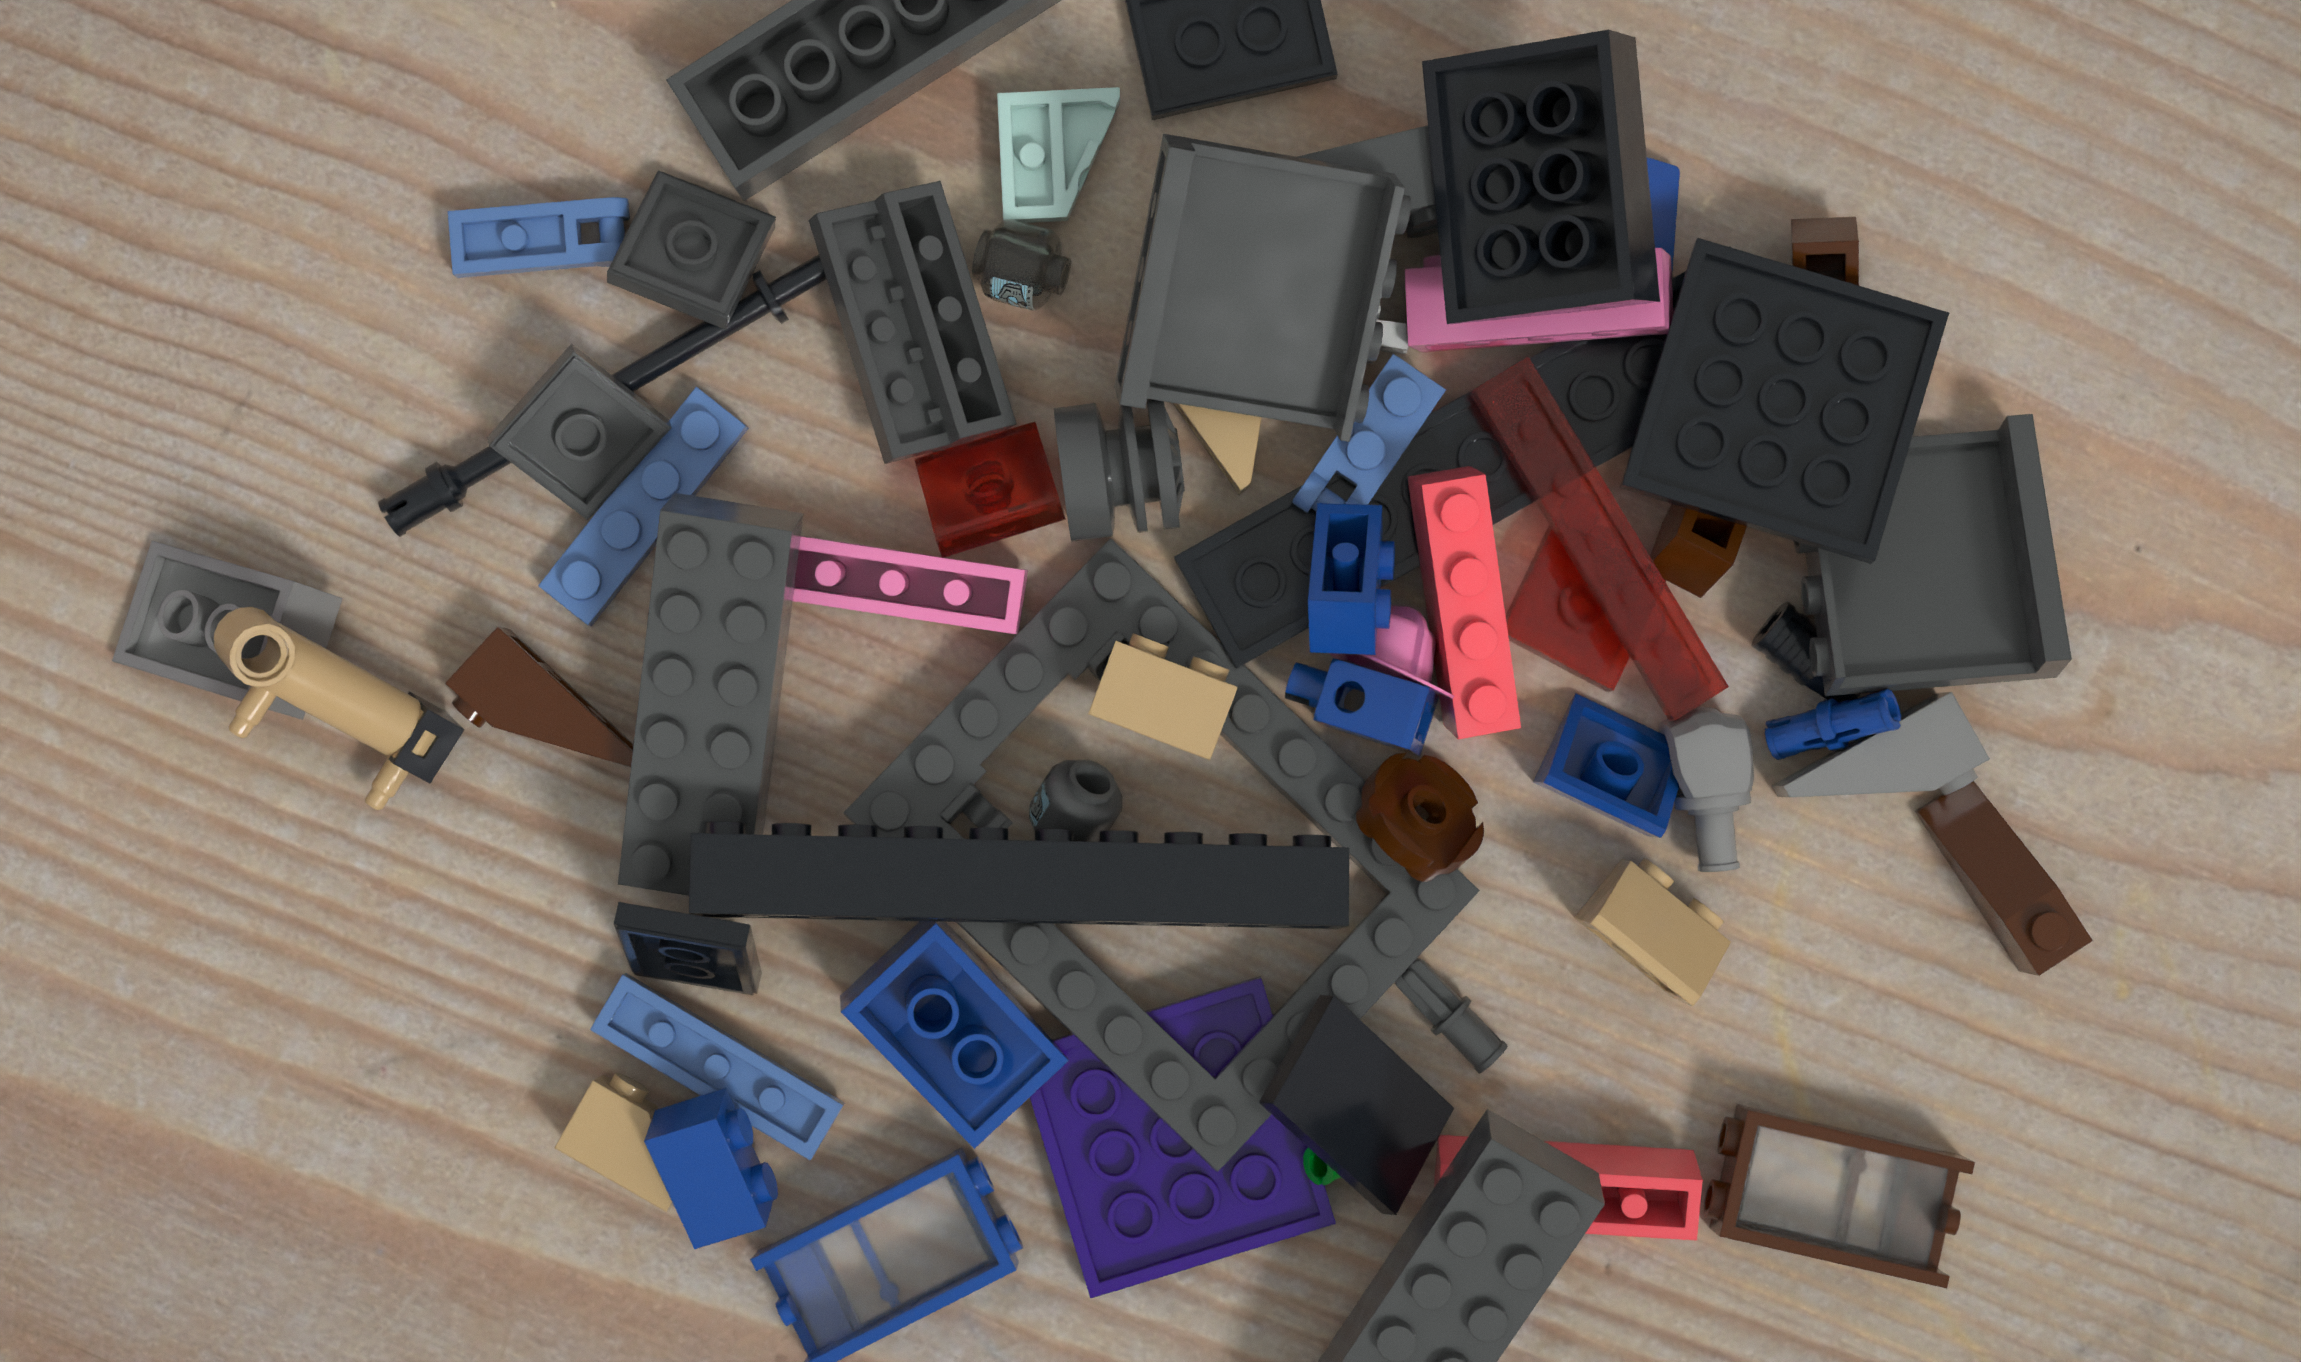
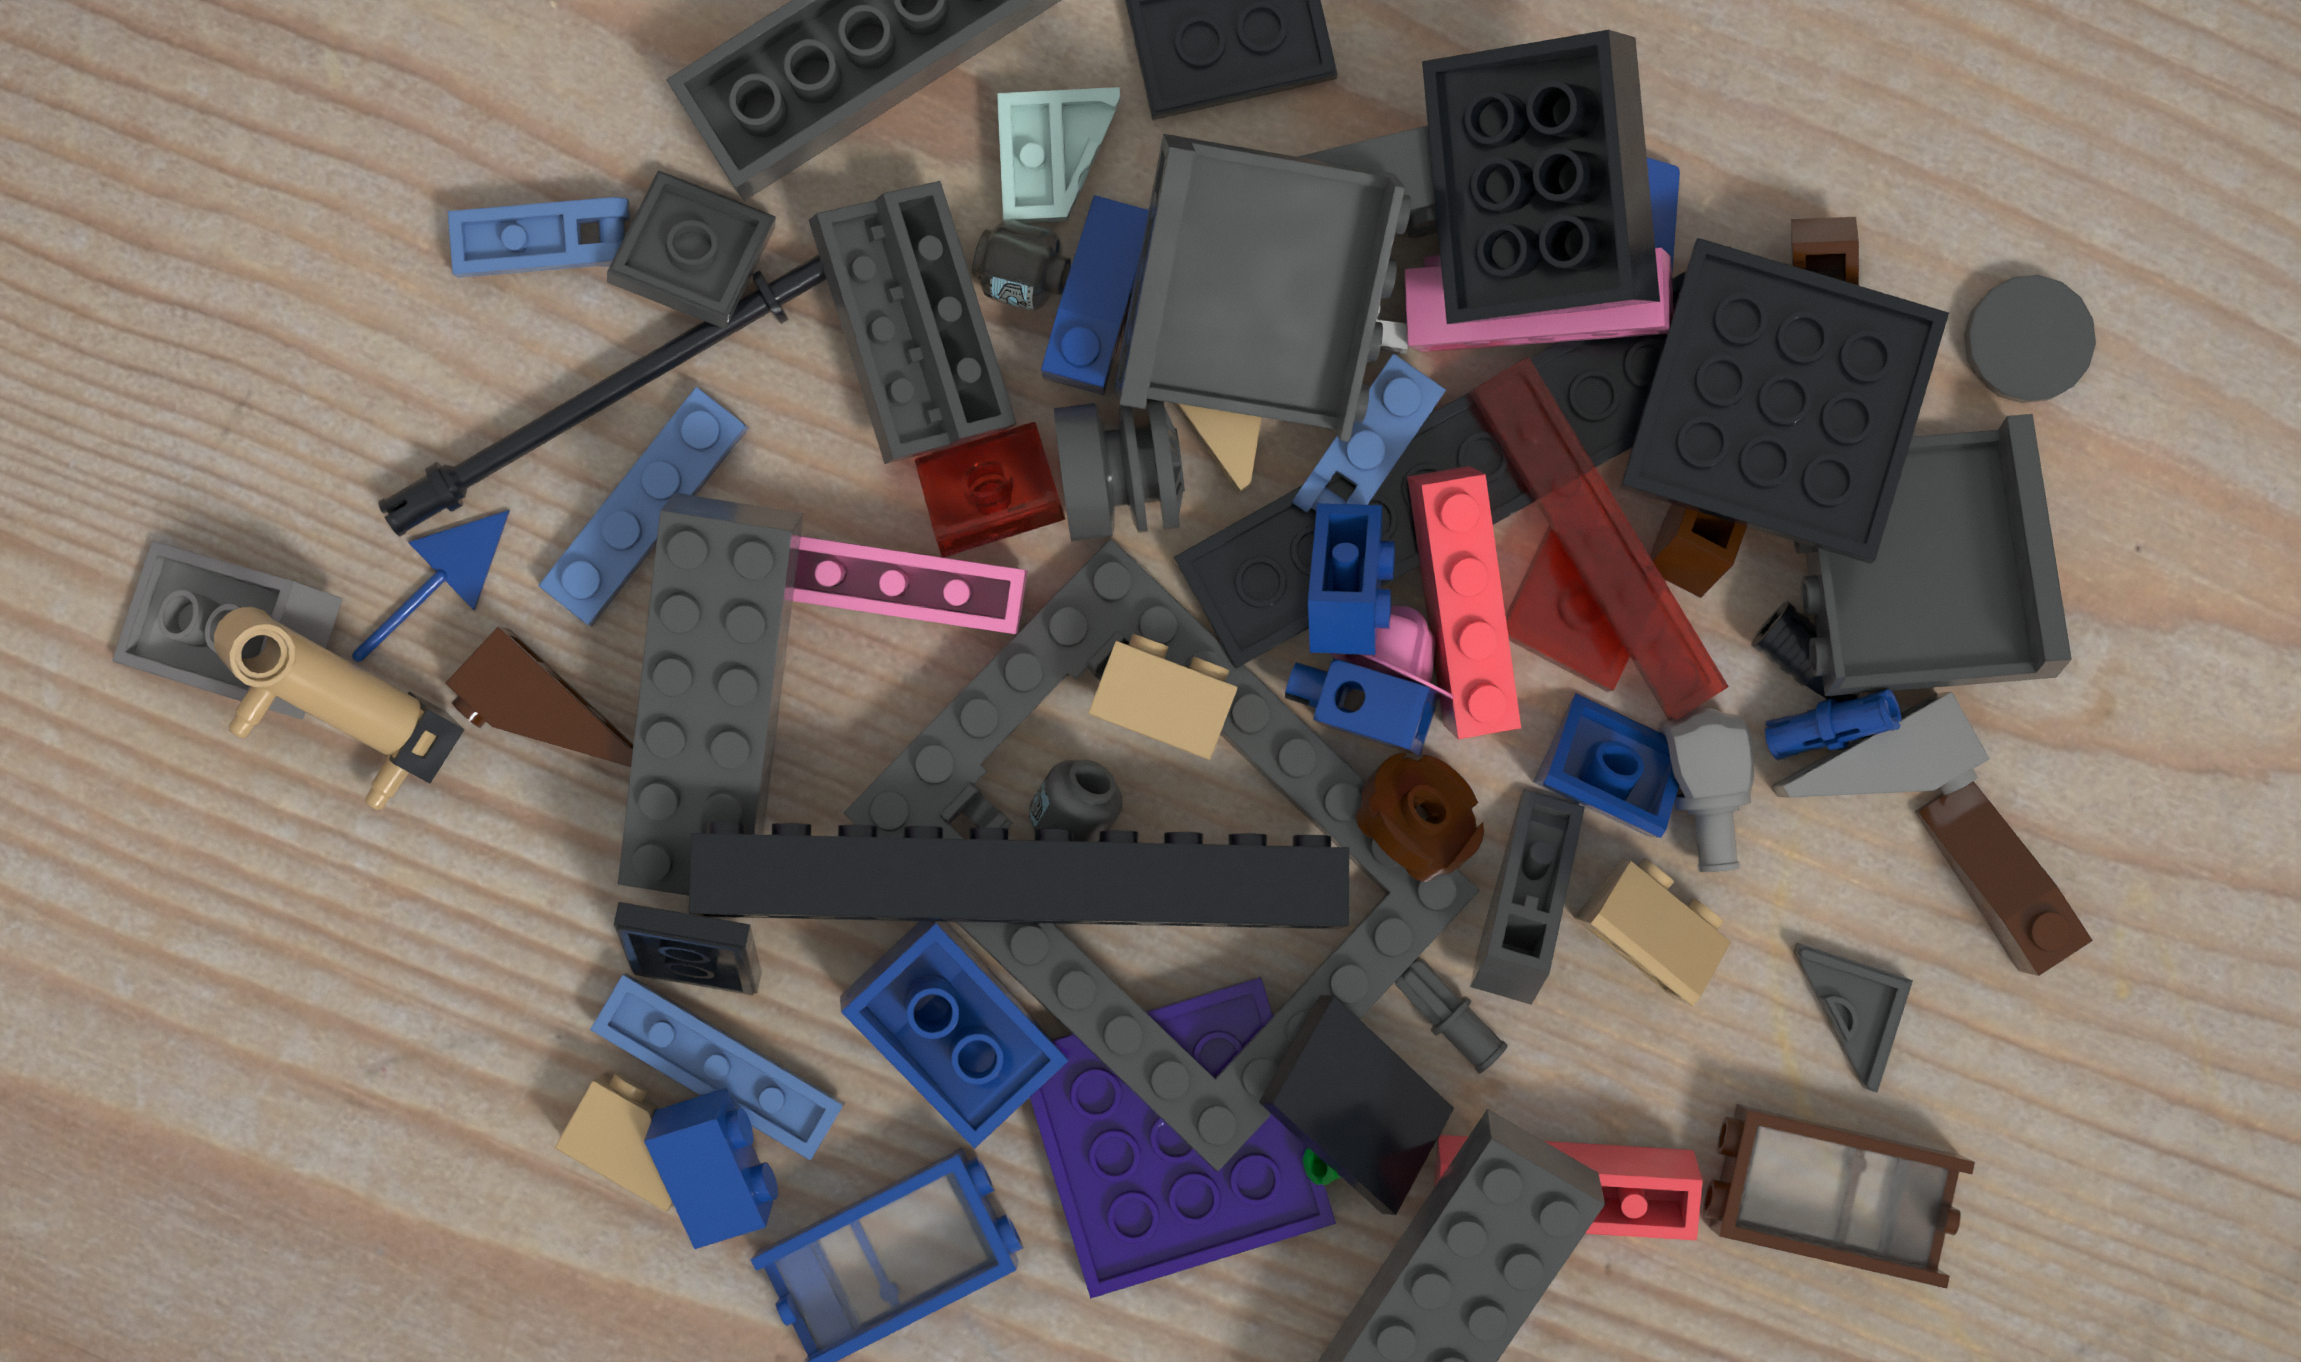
(459, 558): none -> blue piece
(579, 432): dark grey plate -> none
(1096, 297): none -> blue slope
(1528, 898): none -> dark grey slope
(1861, 1007): none -> dark grey tile
(2030, 339): none -> dark grey tile

